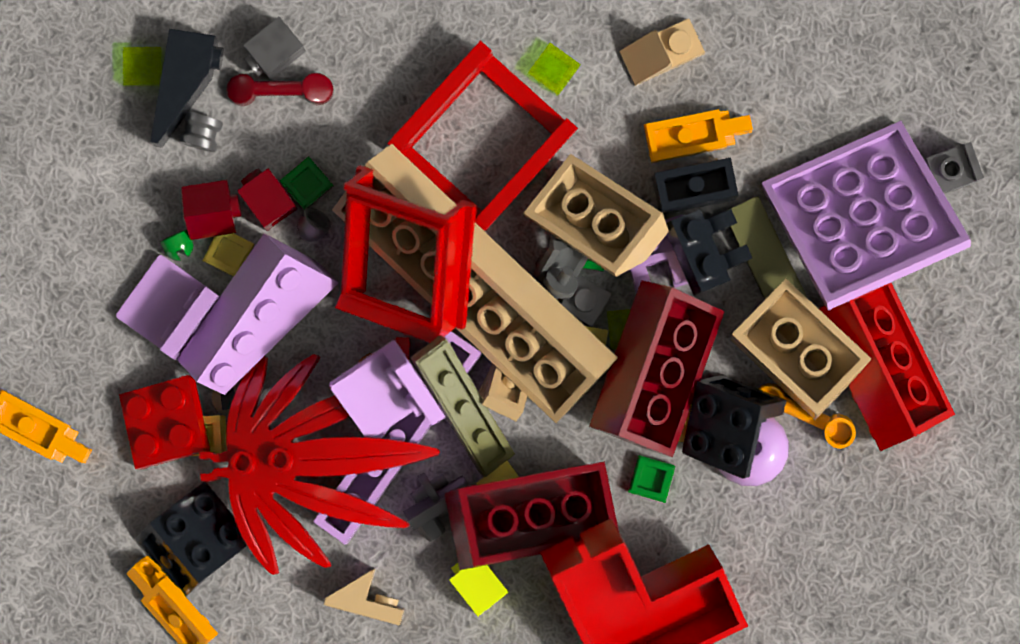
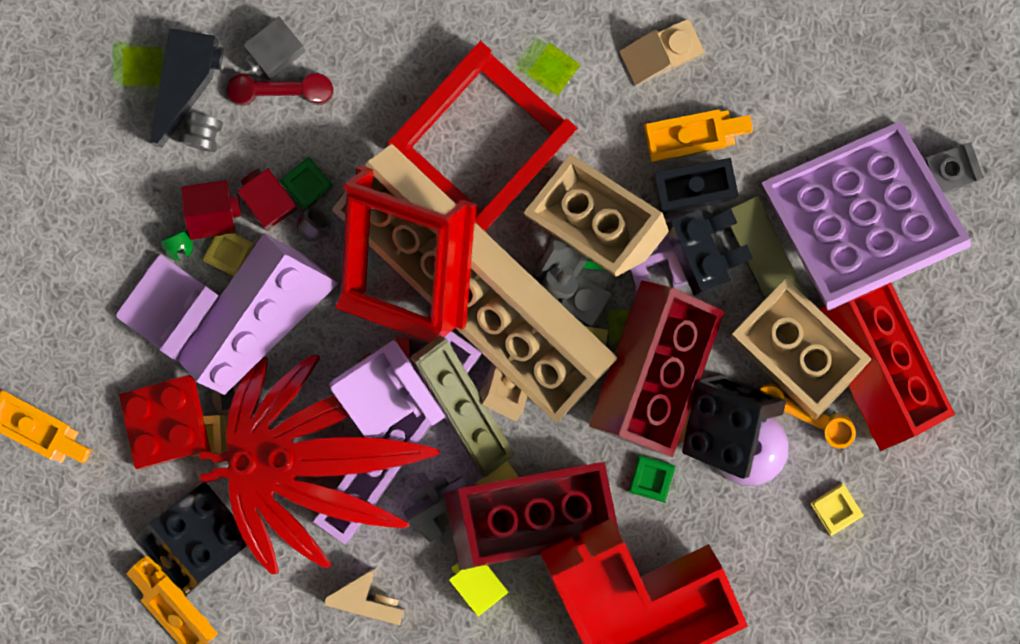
(836, 509): none -> light yellow tile

